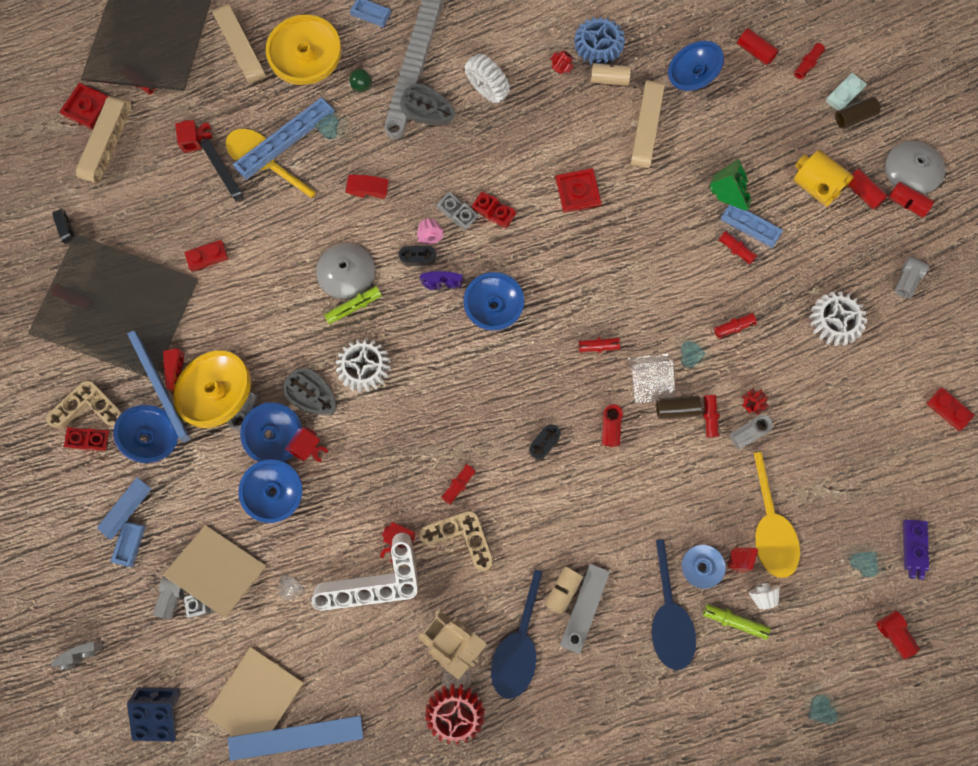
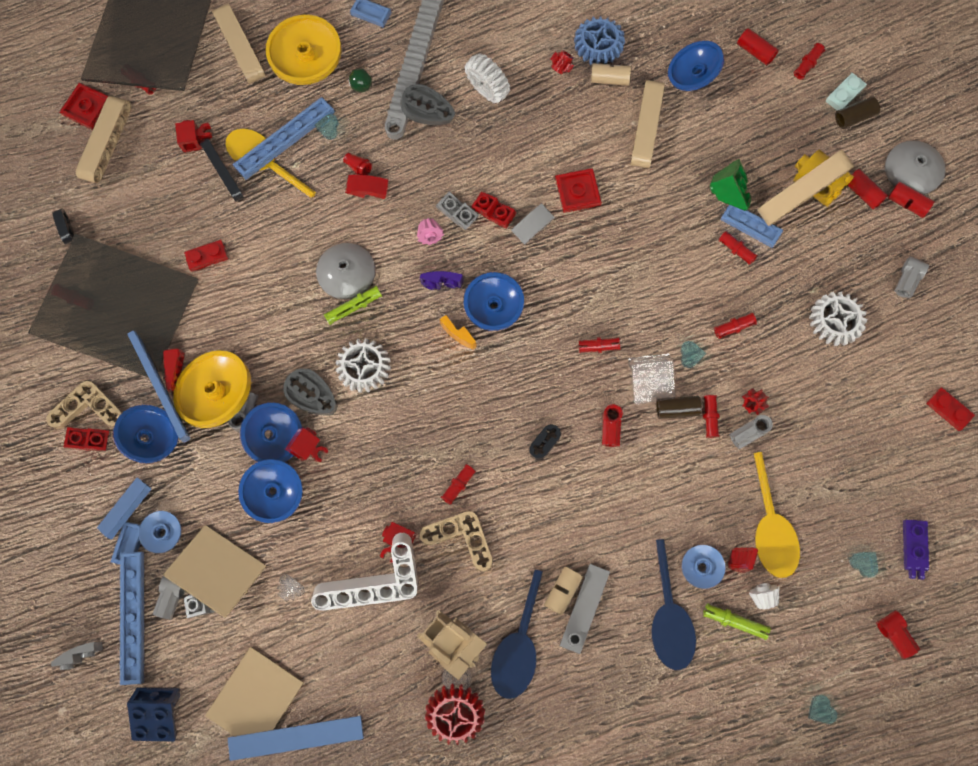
(131, 618): none -> medium blue tile
(150, 532): none -> medium blue dish
(358, 164): none -> red cone
(417, 255): black beam -> none
(461, 335): none -> light orange slope
(533, 223): none -> light grey slope
(805, 187): none -> tan beam

